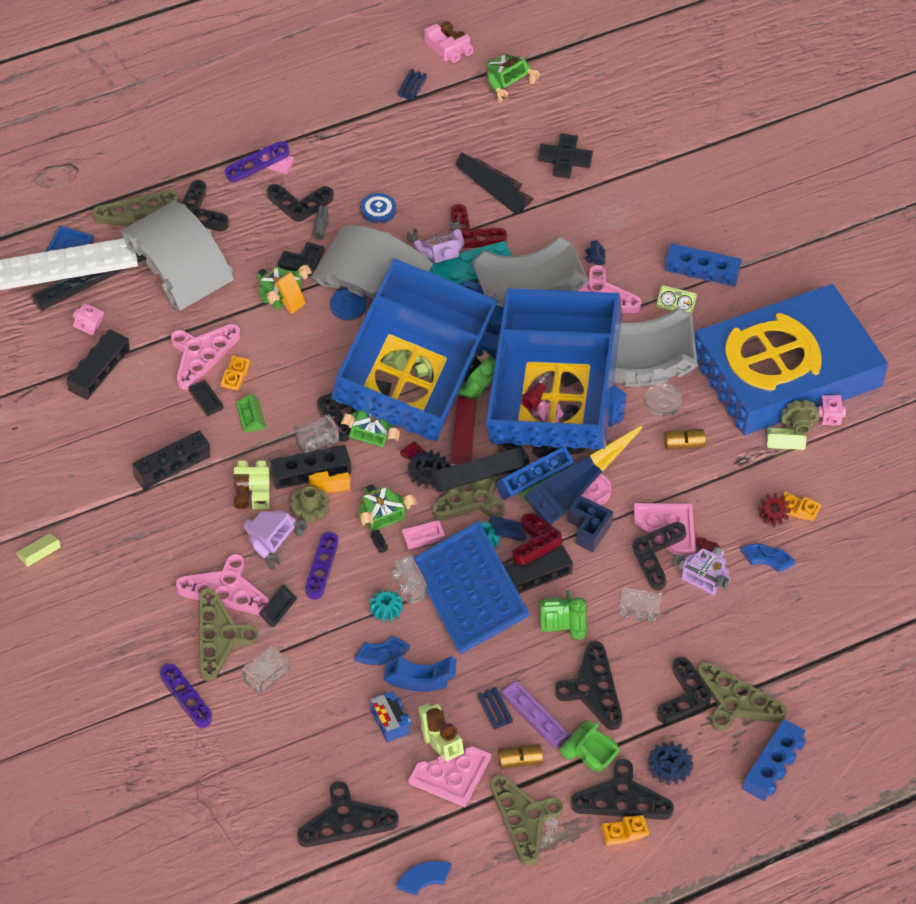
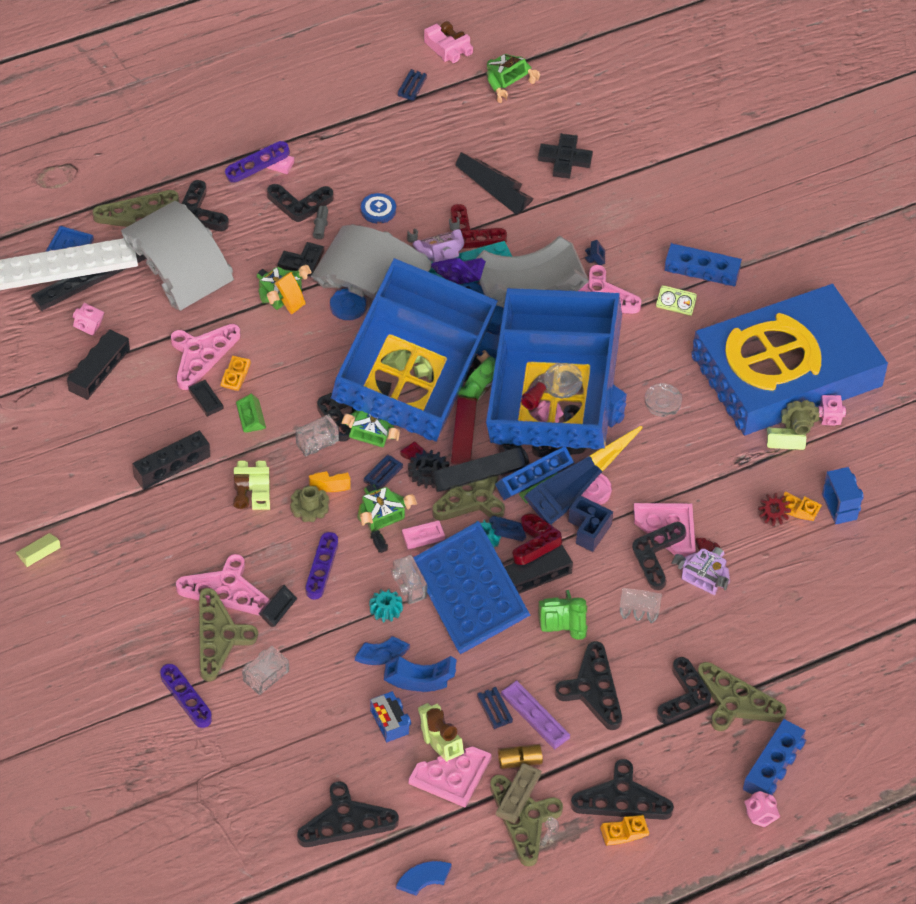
(269, 532): lavender torso -> none
(333, 460): black brick -> none
(368, 478): none -> dark blue tile
(460, 271): none -> dark purple bracket
(518, 793): none -> dark tan tile
(563, 380): none -> clear tile
(591, 746): bright green piece -> none
(656, 350): light grey panel -> none
(667, 766): dark blue gear -> none
(684, 439): pearl gold pin -> none
(762, 808): none -> bright pink brick
(767, 555): blue tile -> none
(842, 495): none -> blue piece

